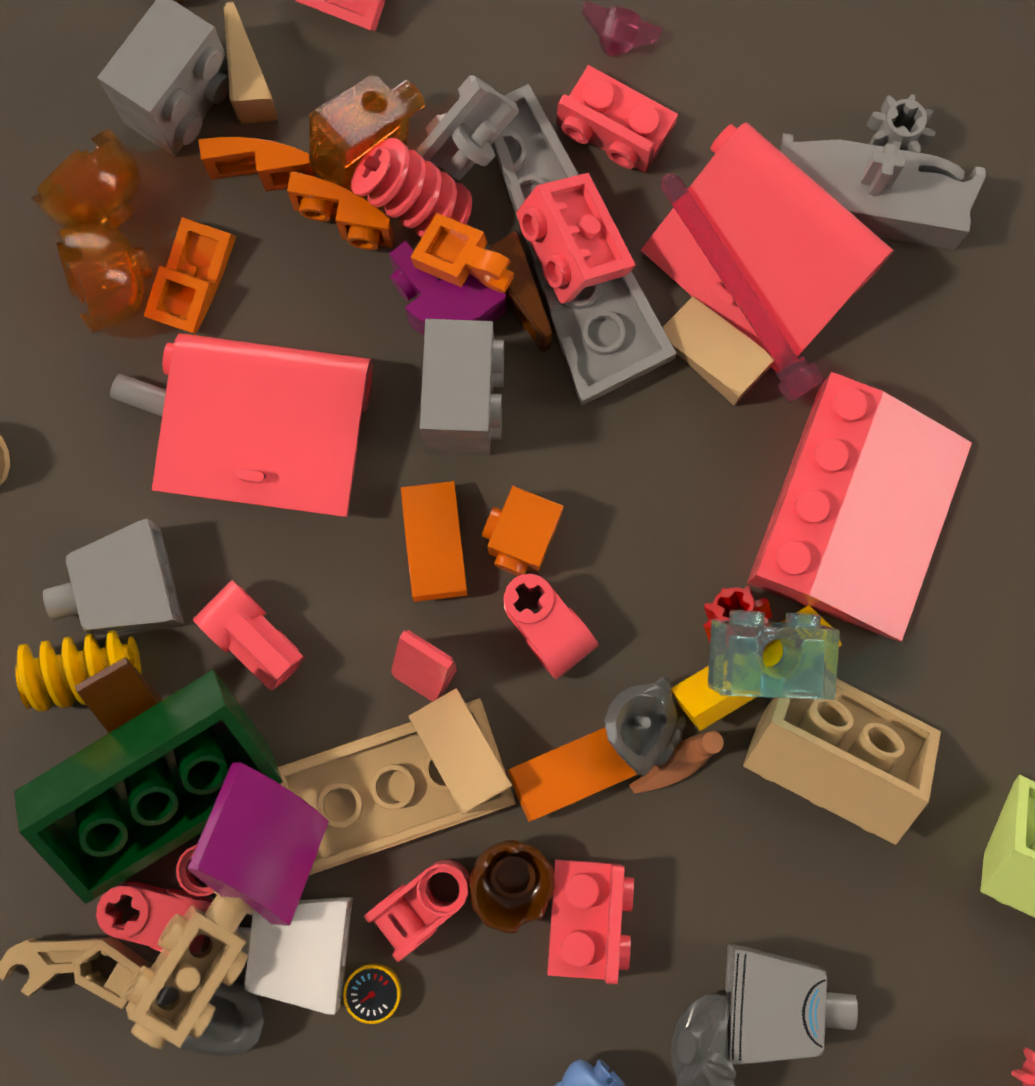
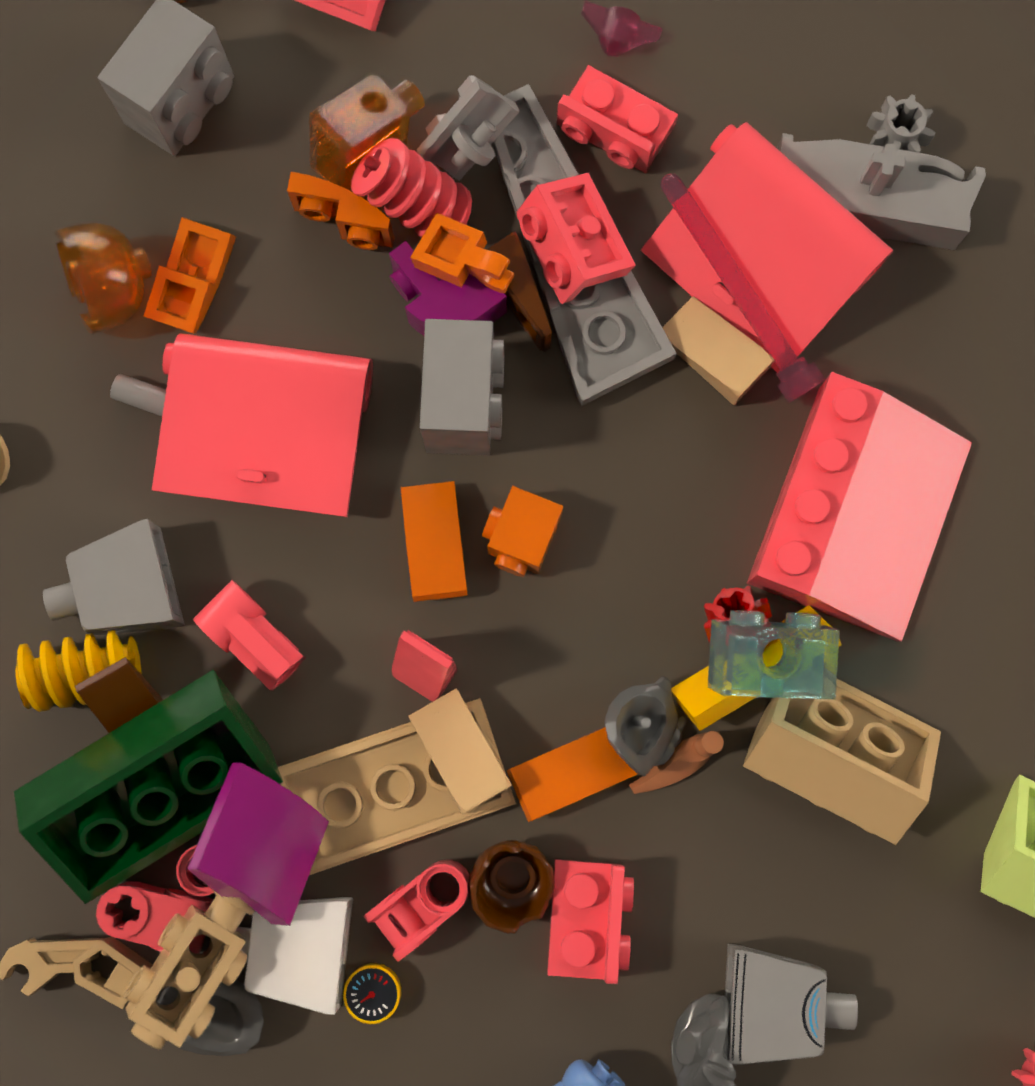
(92, 185): clear orange cylinder -> none
(244, 156): orange slope -> none
(246, 82): tan slope -> none
(553, 633): coral piece -> none

